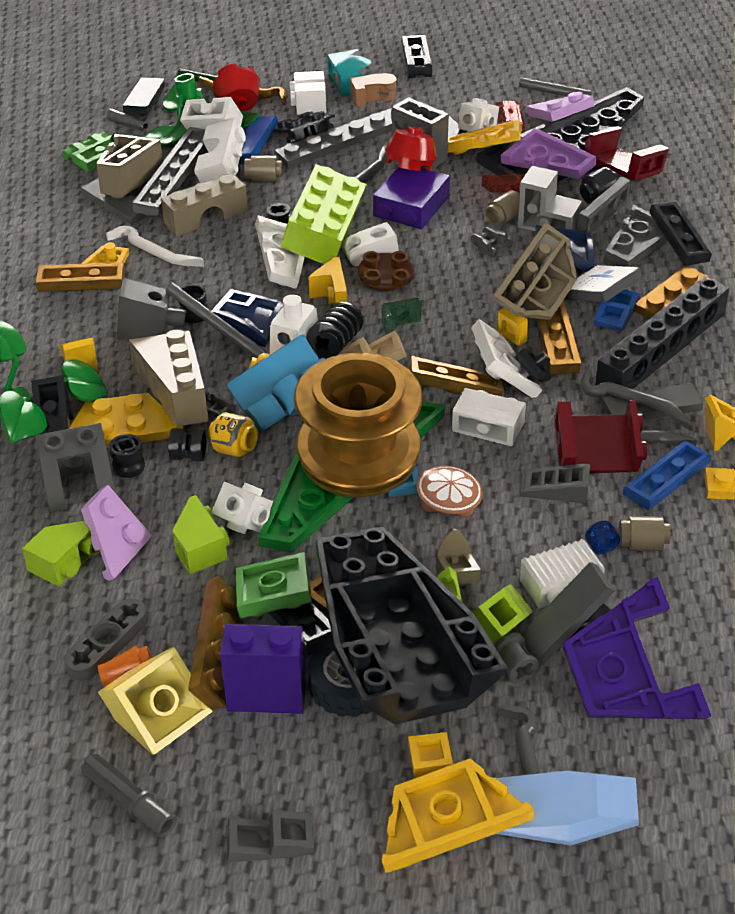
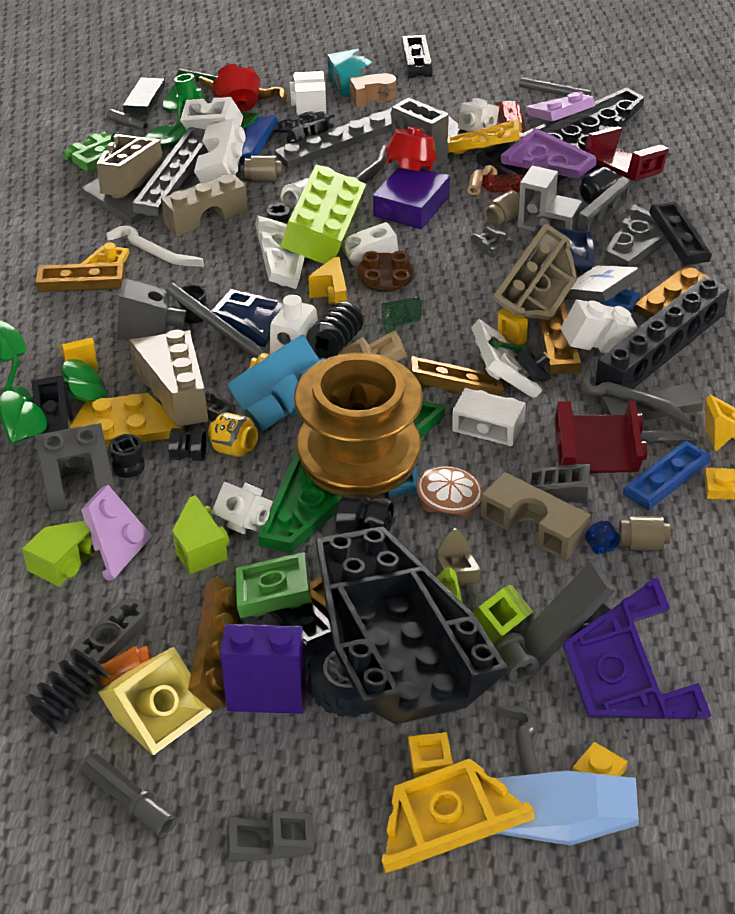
(66, 689): none -> black piece
(292, 192): none -> white cone
(358, 513): none -> black wheel
(475, 180): none -> tan arm
(494, 342): none -> dark green hinge
(513, 501): none -> dark tan arch
(553, 570): white brick -> none
(597, 325): none -> white brick
(601, 761): none -> yellow plate

